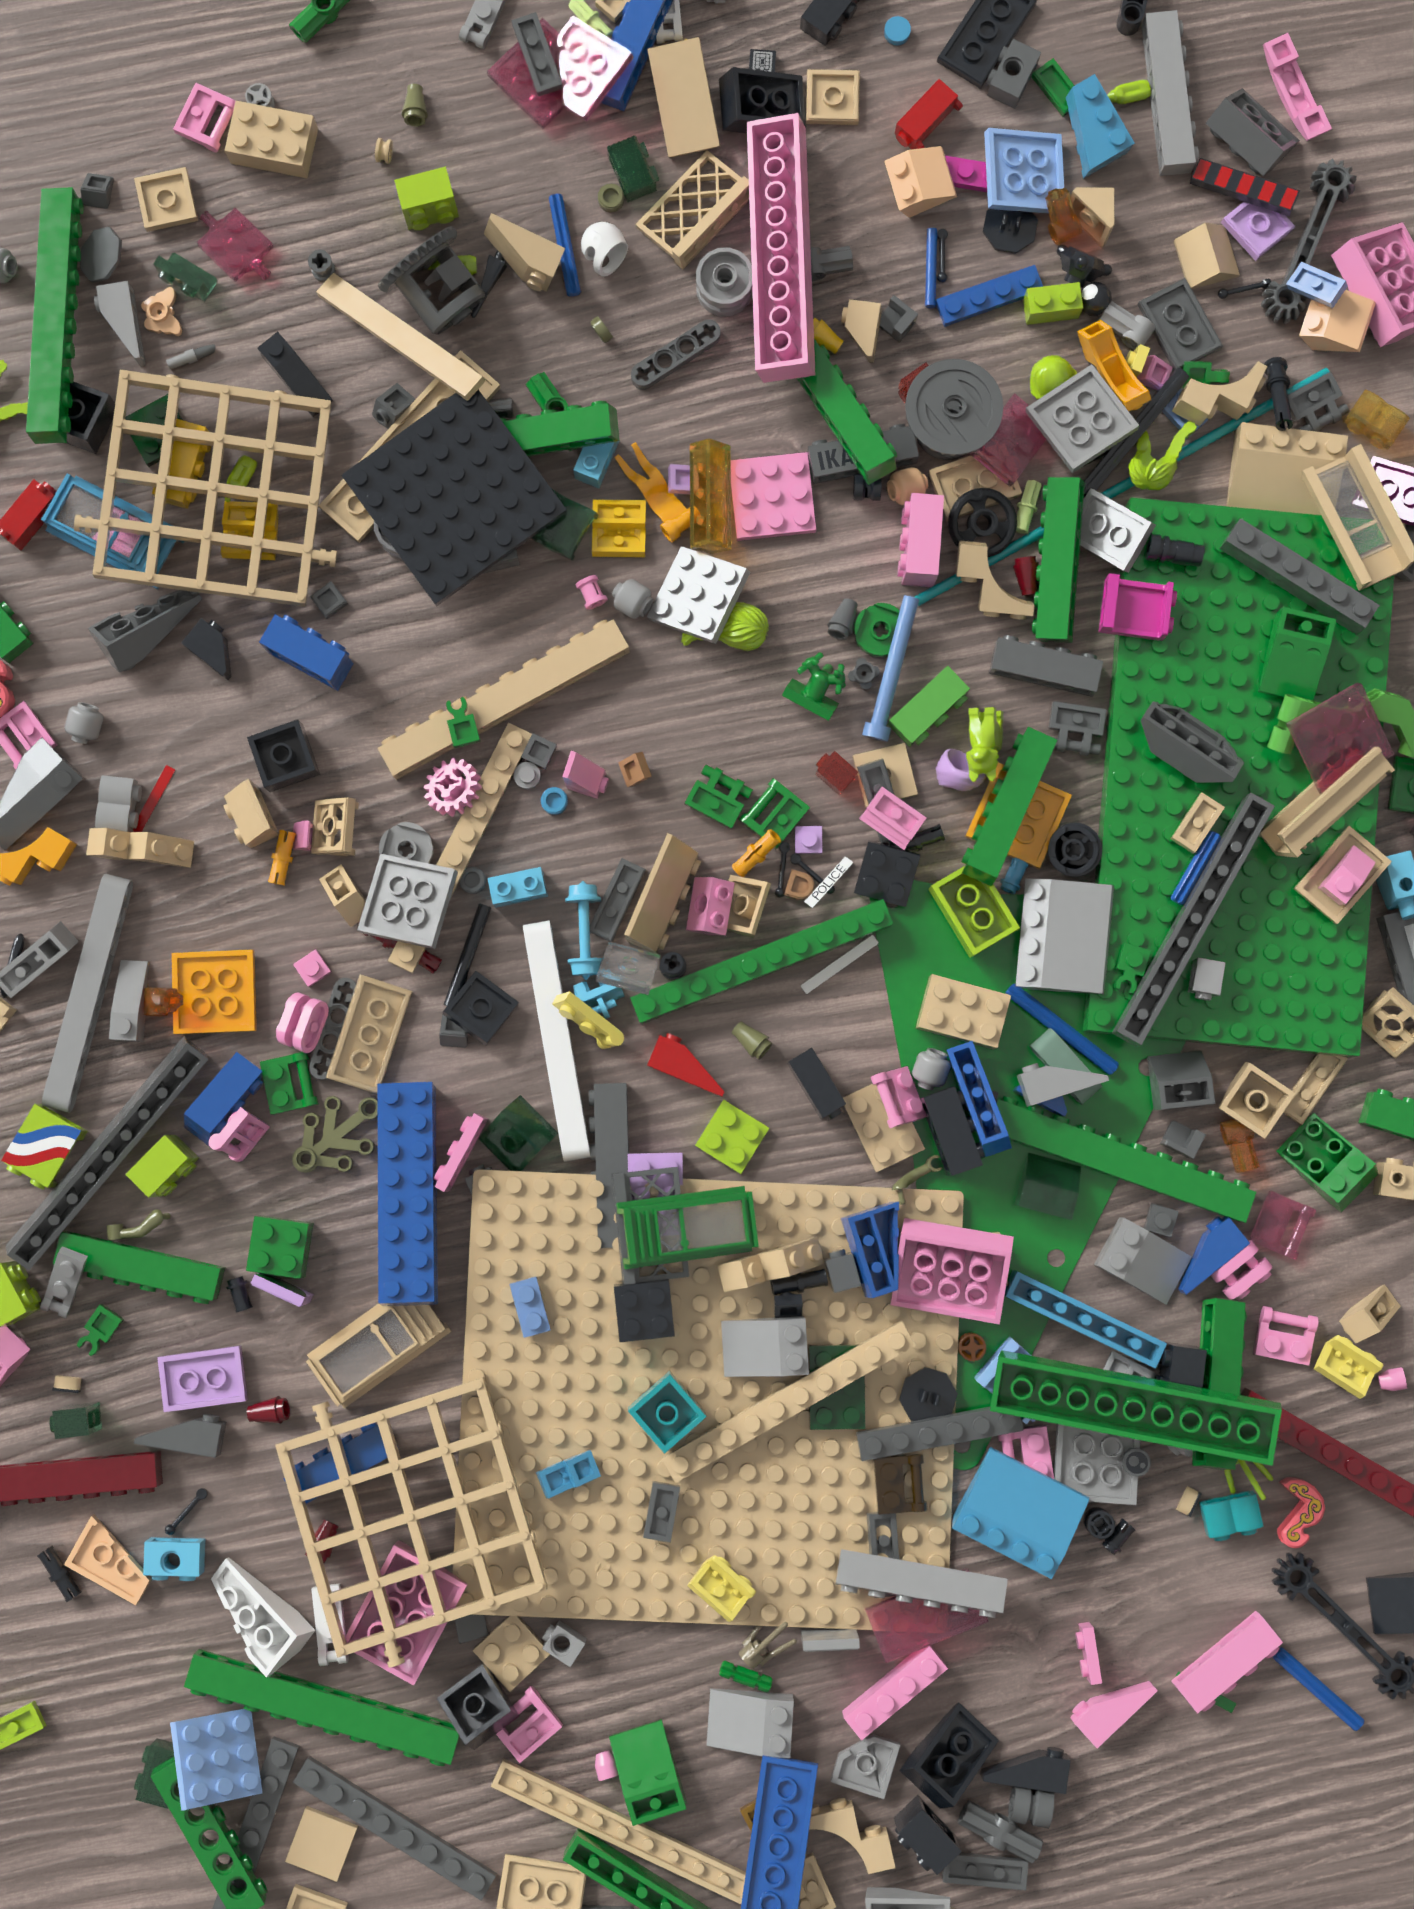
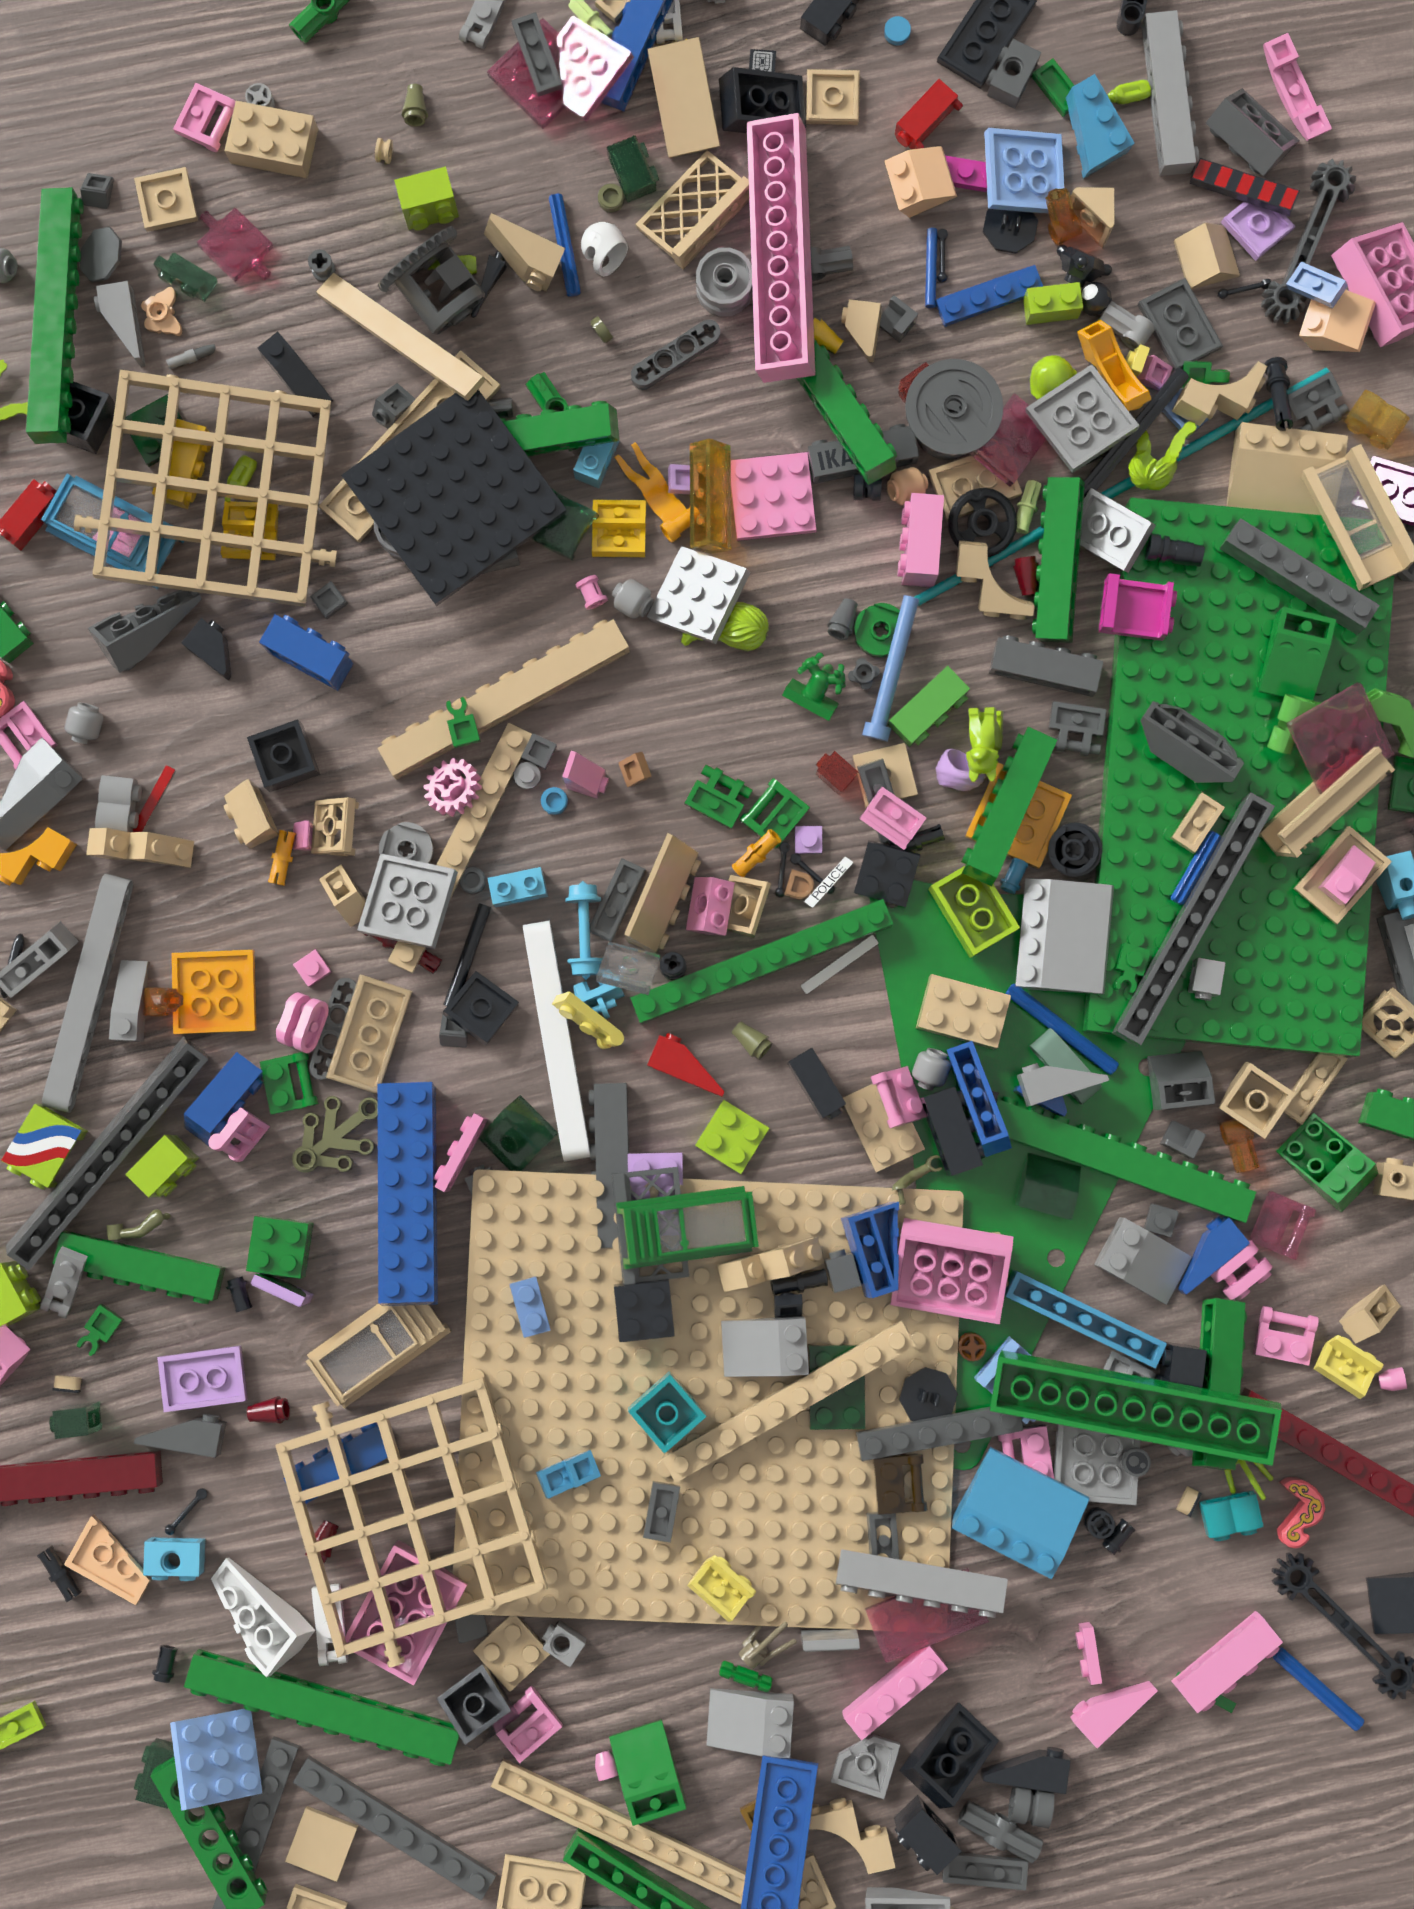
(165, 1664): none -> black pin

